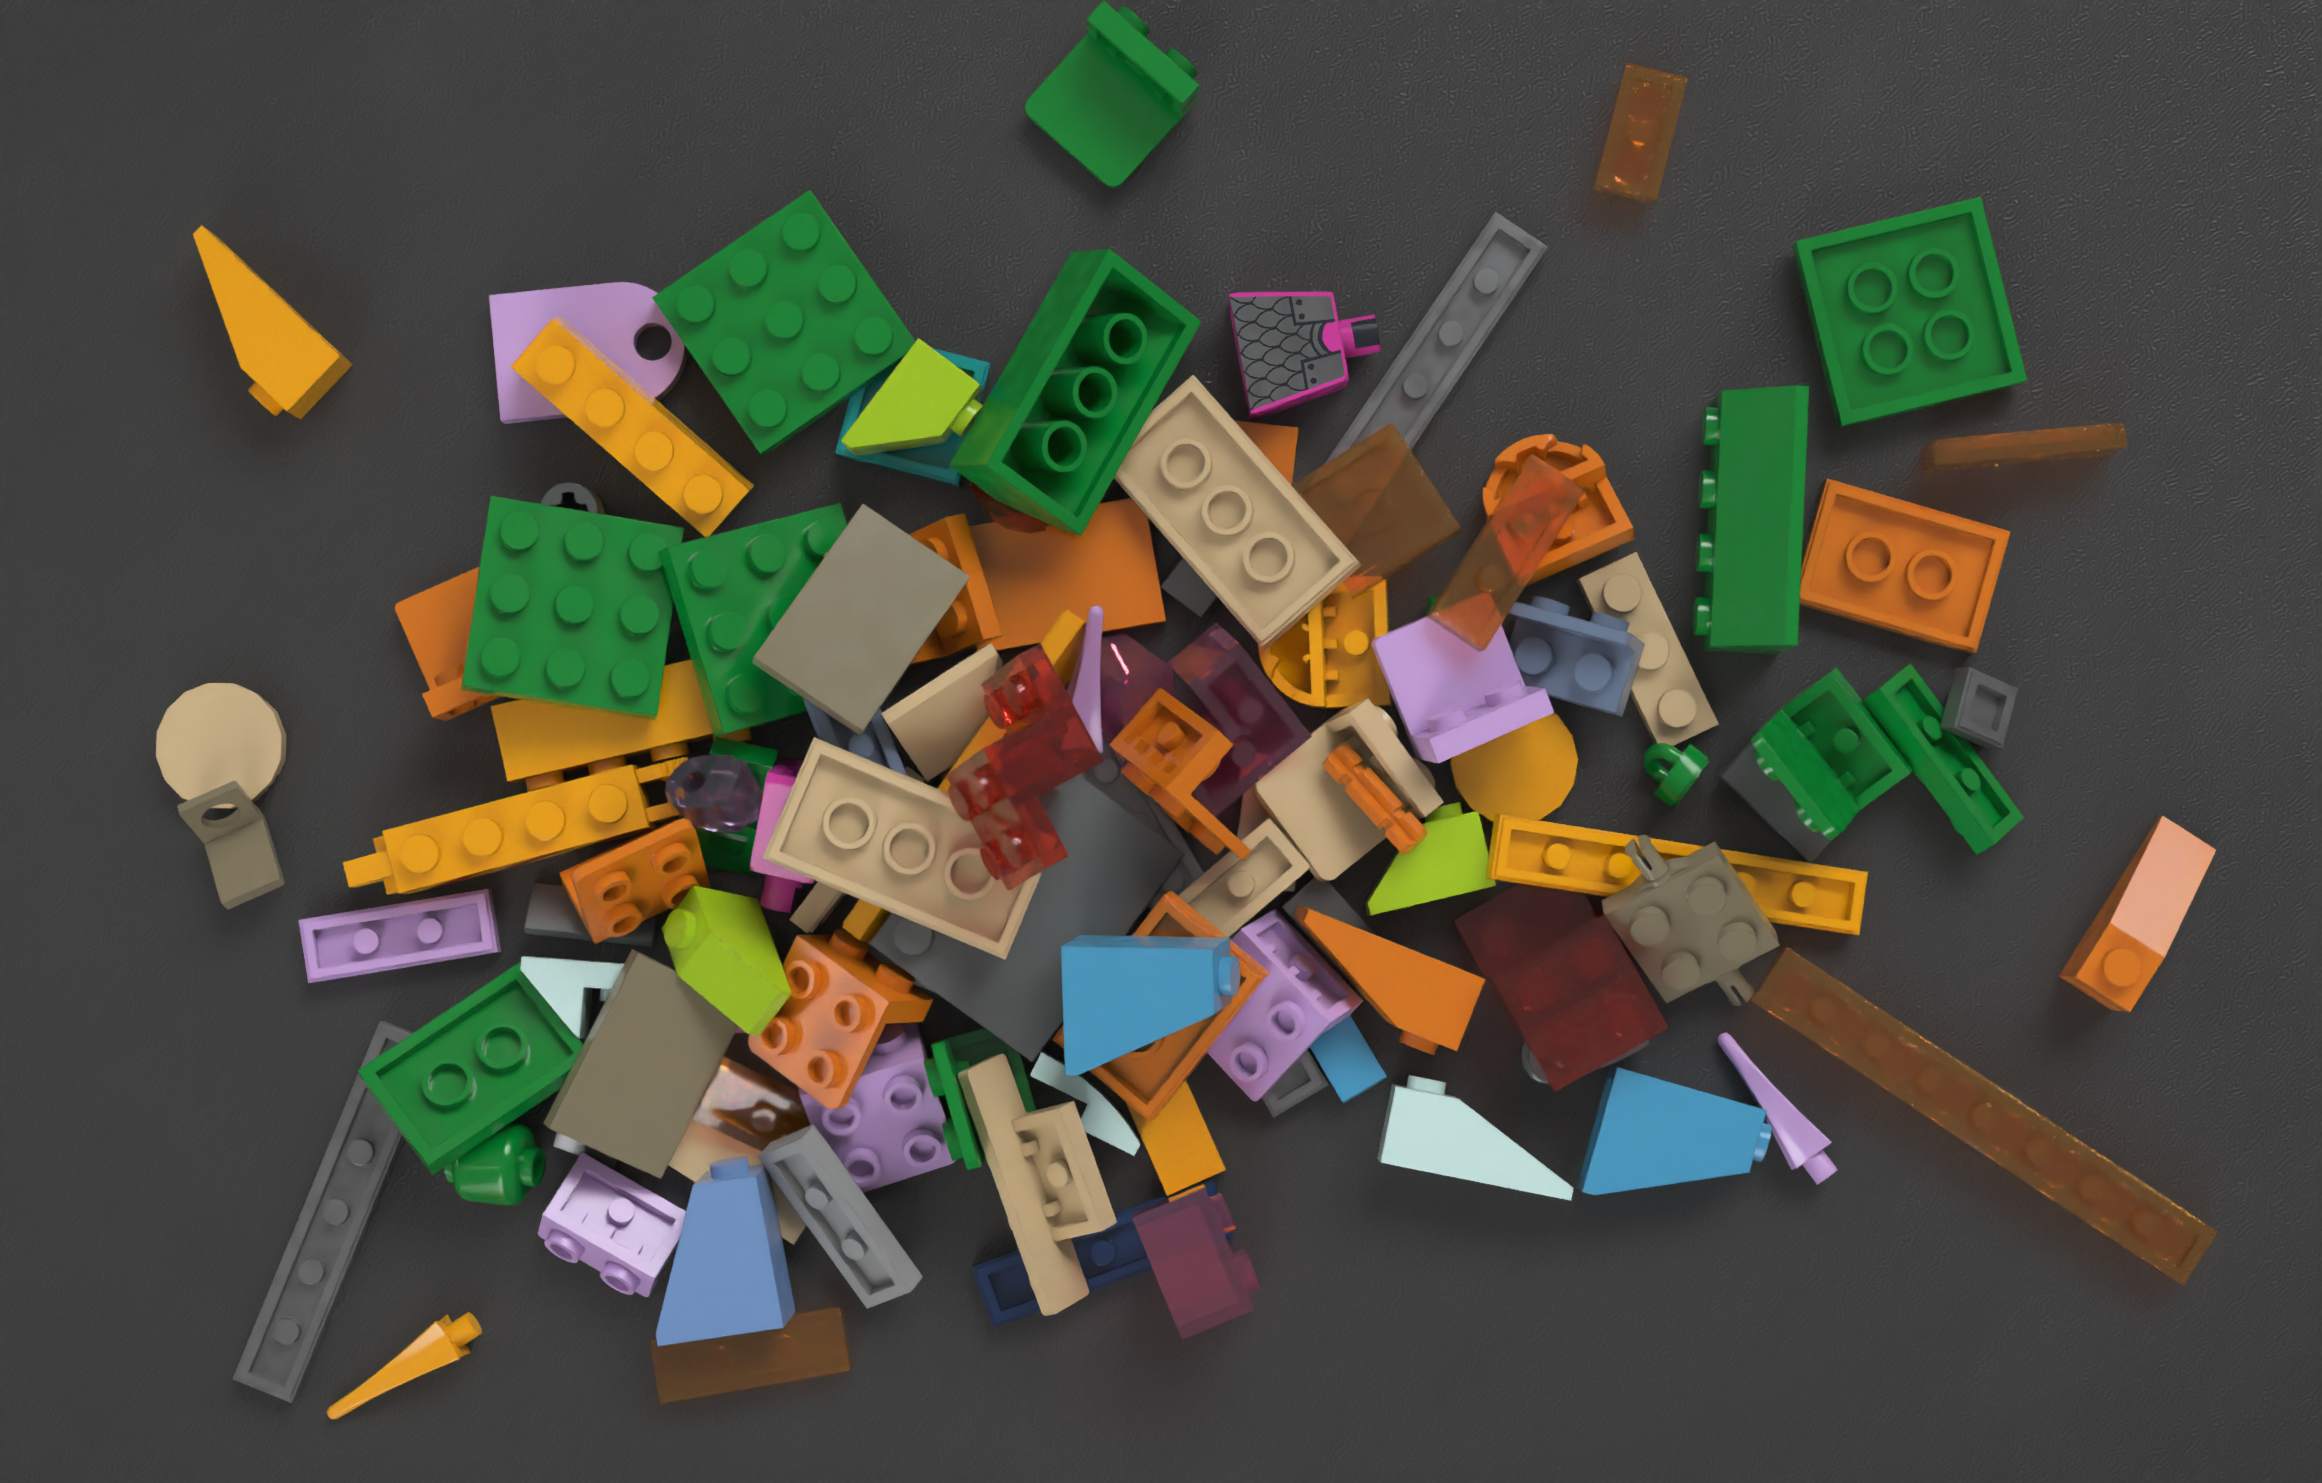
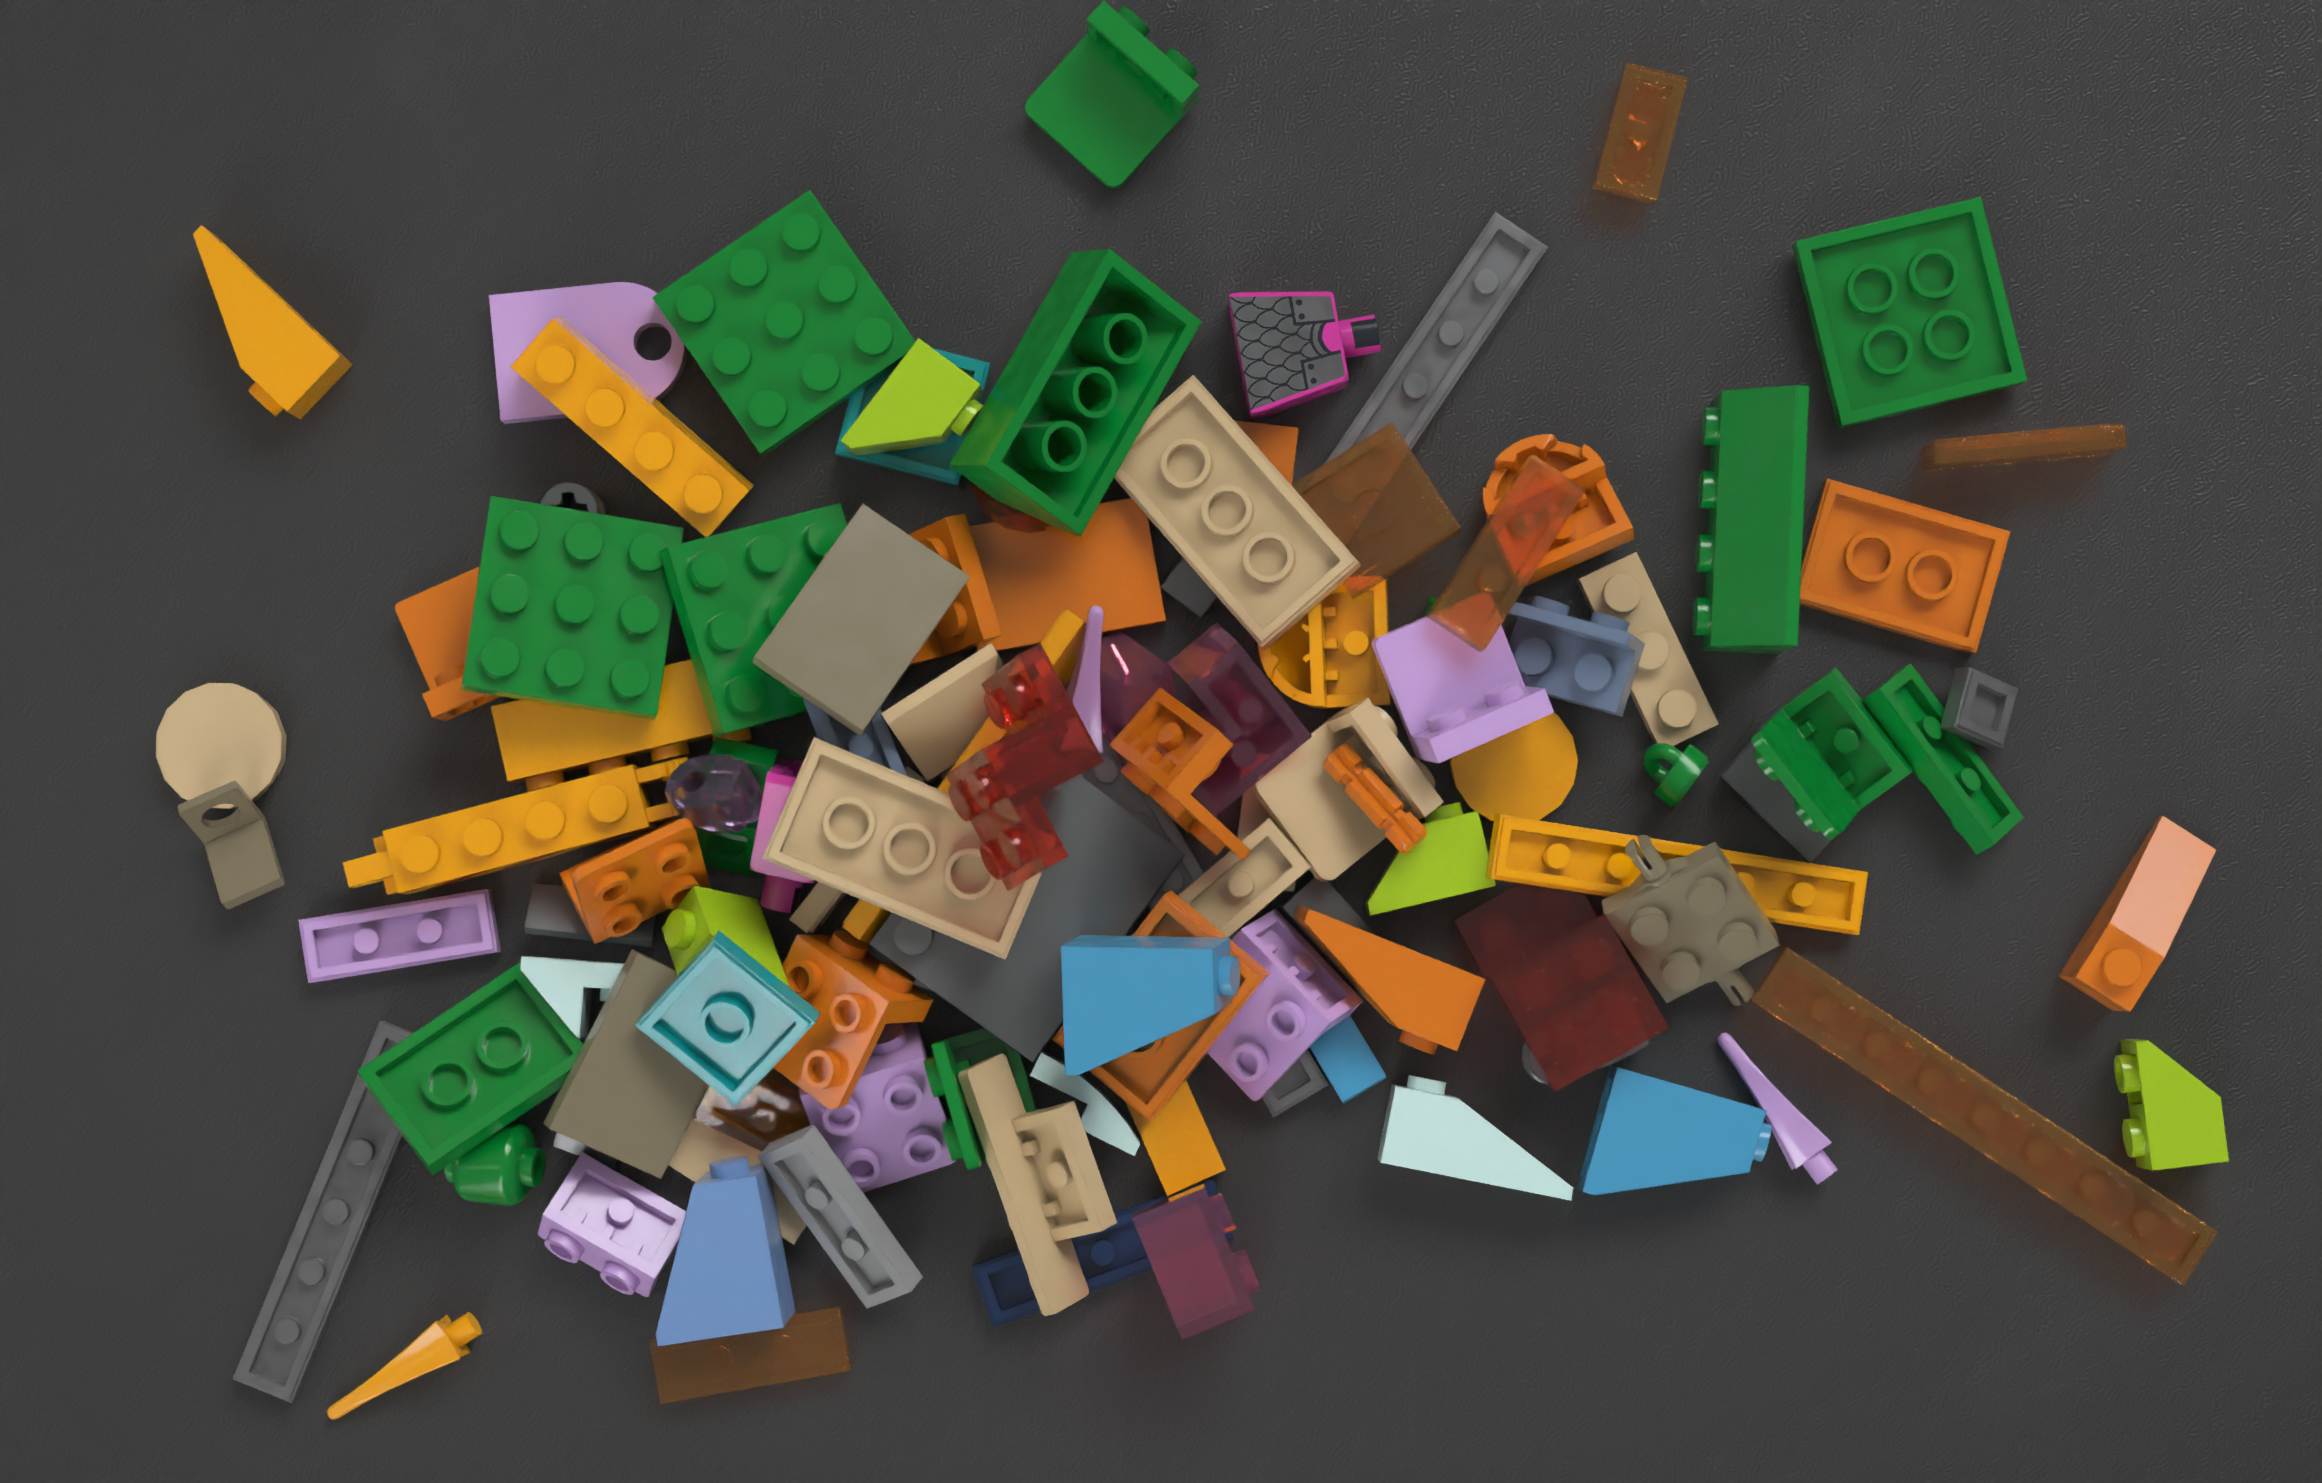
(727, 1018): none -> teal tile
(2171, 1112): none -> lime slope

